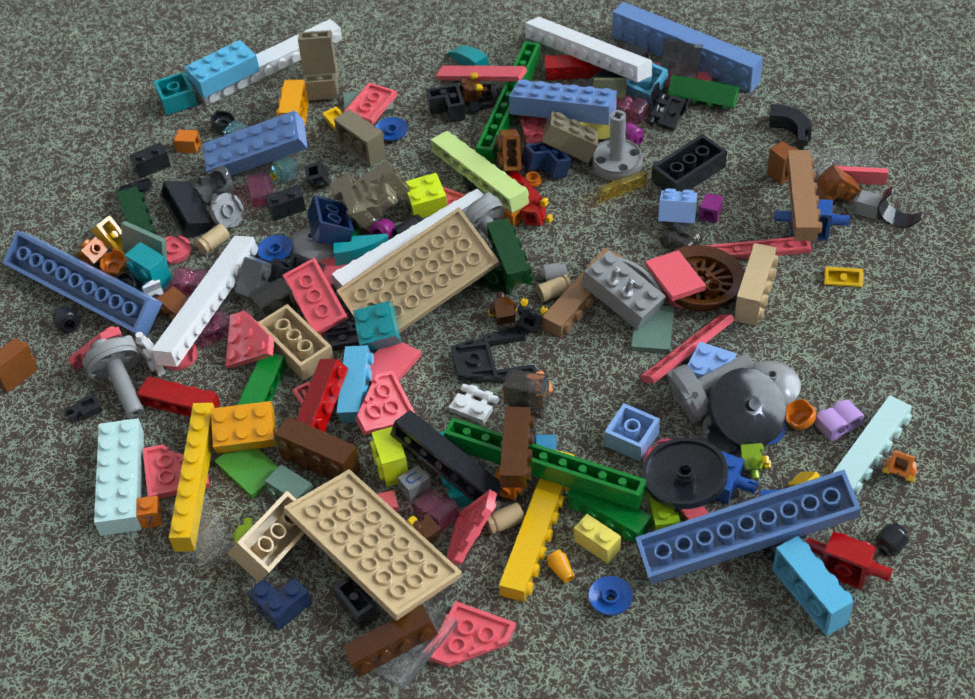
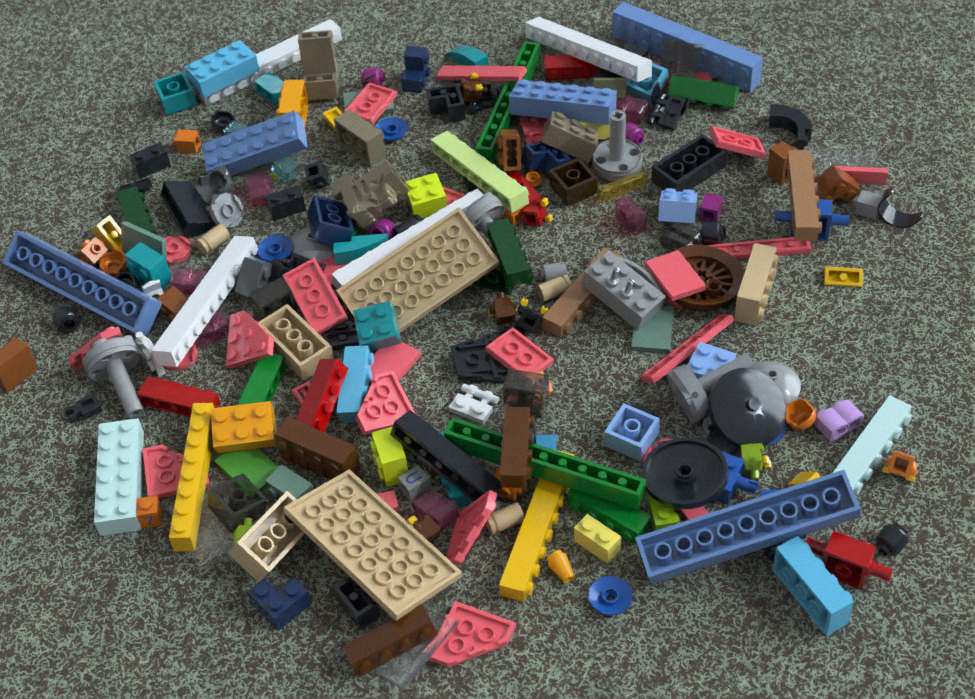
(235, 501): none -> clear smoke brick
(269, 87): none -> teal brick
(373, 75): none -> magenta head
(416, 69): none -> dark blue brick
(518, 352): none -> coral tile
(573, 181): none -> dark brown brick
(630, 215): none -> clear pink brick
(712, 233): none -> black head
(737, 142): none -> coral tile

